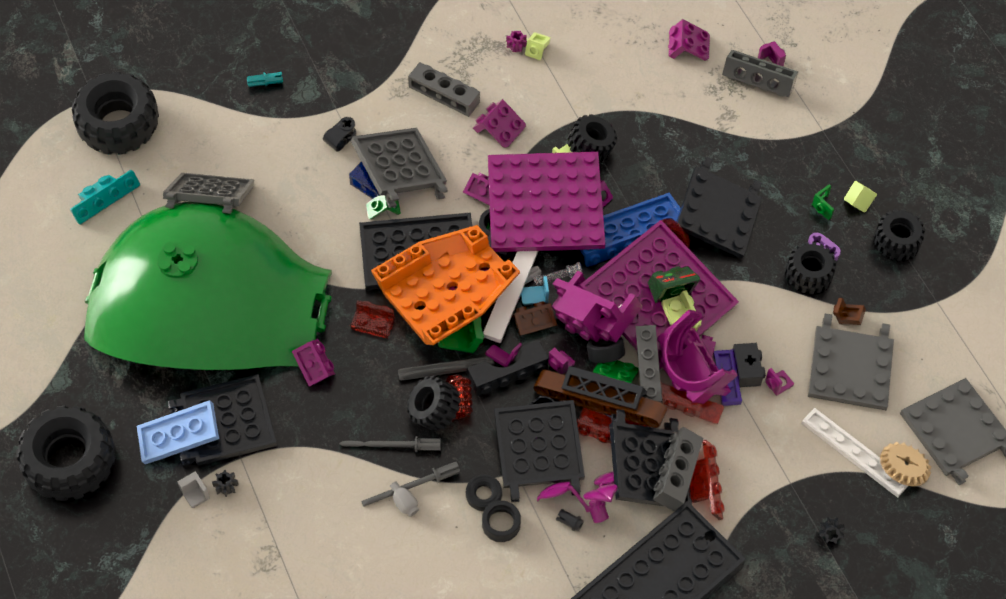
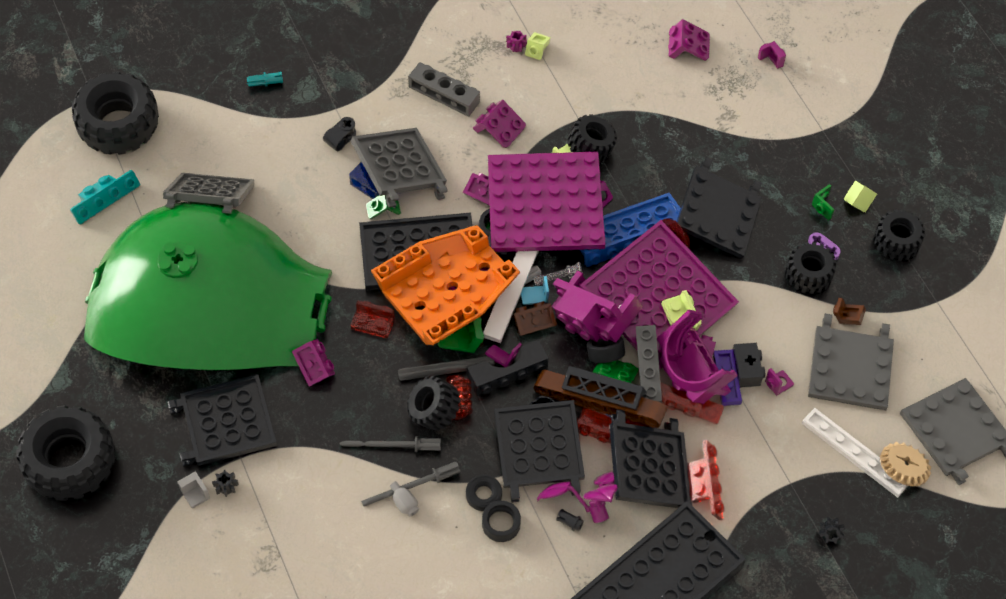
(177, 432): light blue plate -> none
(560, 361): magenta bracket -> none
(672, 283): dark green slope -> none
(678, 468): dark grey brick -> none
(768, 70): dark grey brick -> none

